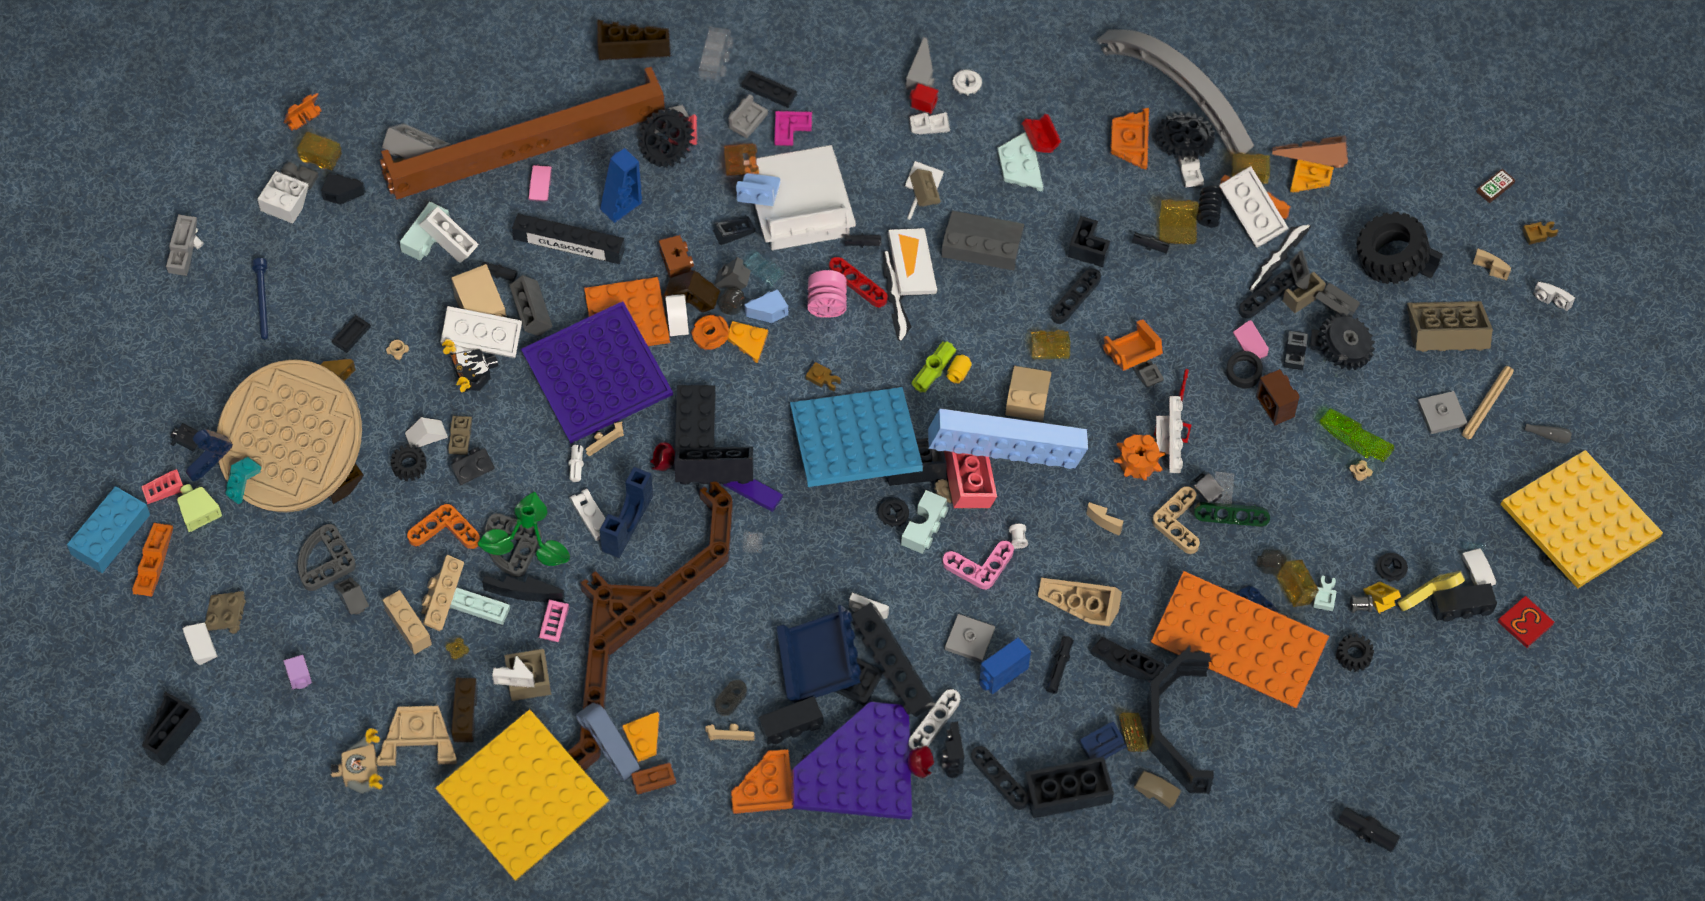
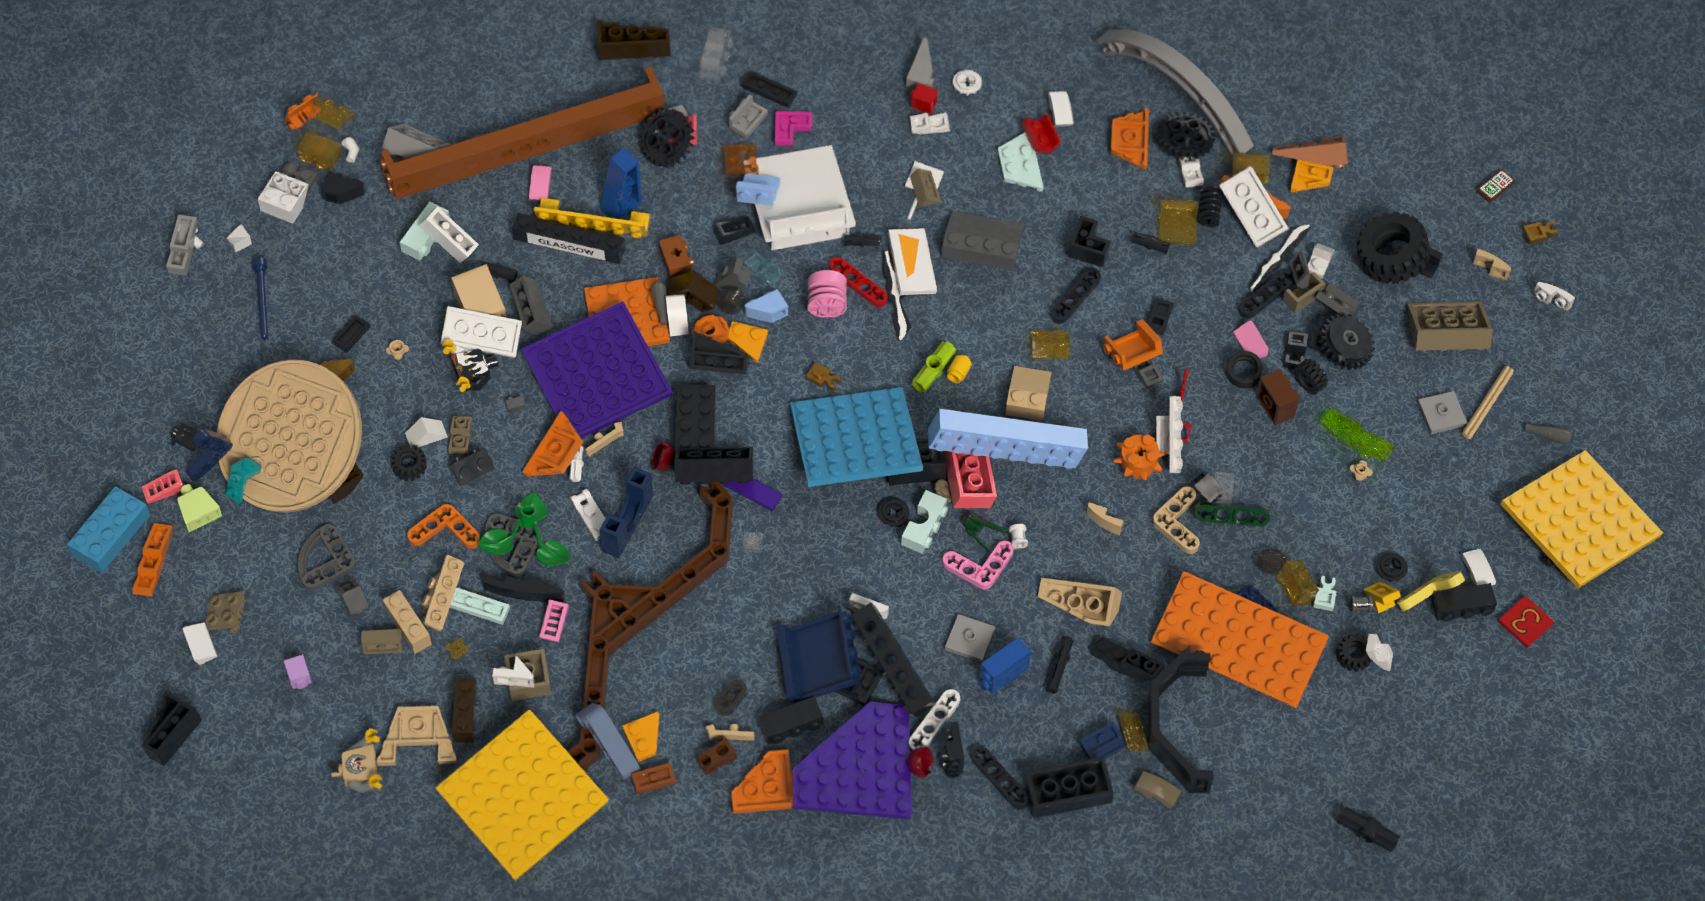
(239, 239): none -> white slope
(331, 114): none -> clear yellow bracket
(351, 145): none -> white arm
(382, 641): none -> dark tan slope
(515, 404): none -> flat silver piece
(555, 449): none -> orange wing
(636, 226): none -> yellow bracket
(659, 297): none -> dark grey piece
(716, 357): none -> black wedge
(716, 757): none -> reddish brown leg
(976, 524): none -> dark green plant
(1060, 108): none -> white slope
(1160, 315): none -> black slope
(1310, 376): none -> black tyre
(1320, 259): none -> white slope
(1379, 653): none -> white slope

